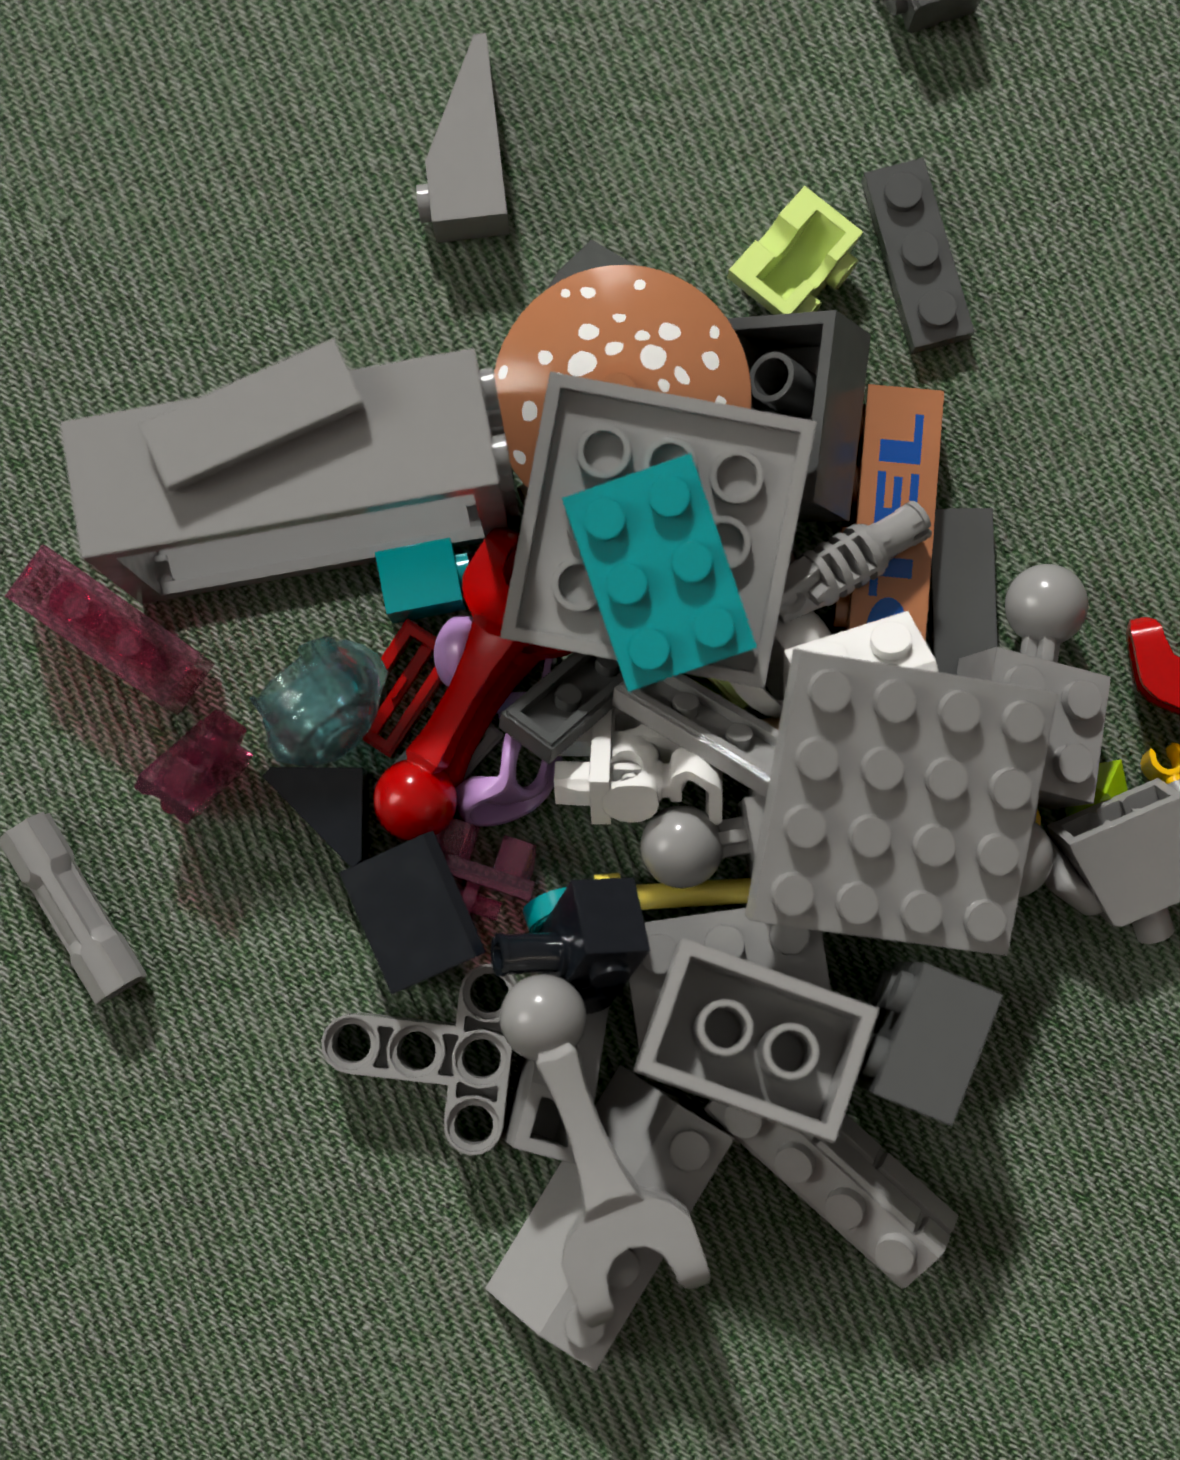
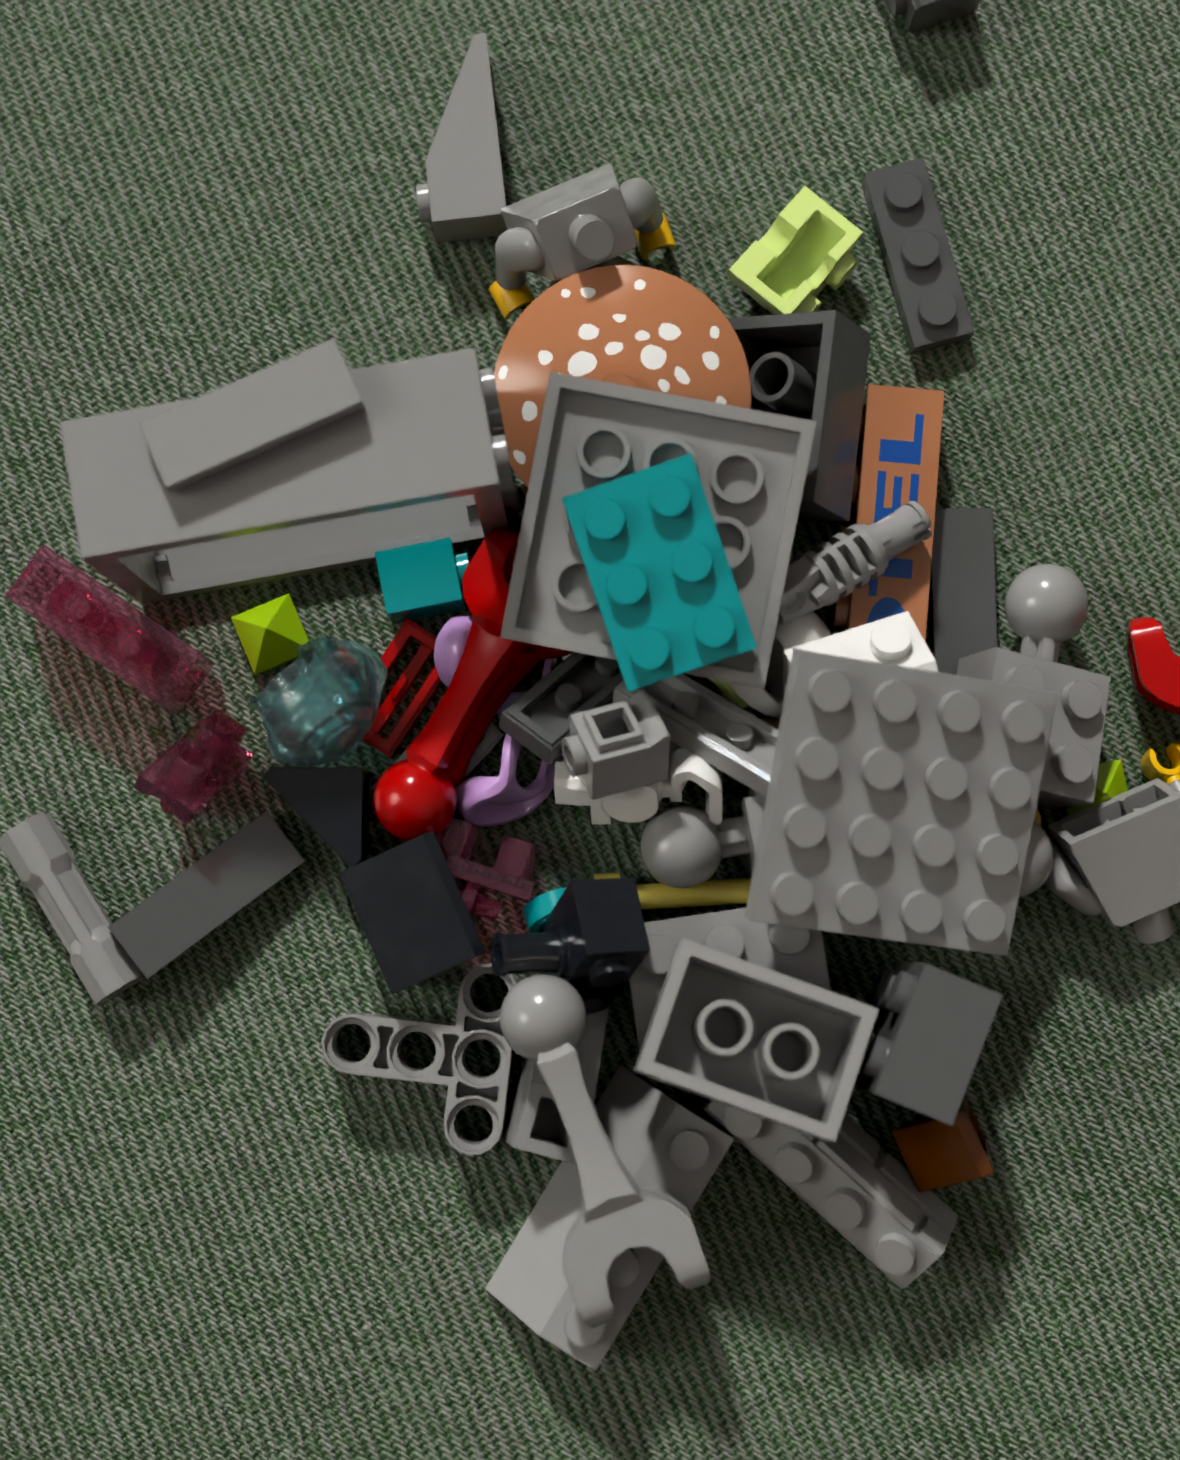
(206, 894): none -> dark grey tile
(271, 633): none -> lime slope
(575, 230): none -> light grey torso
(618, 746): none -> light grey window
(944, 1153): none -> reddish brown slope

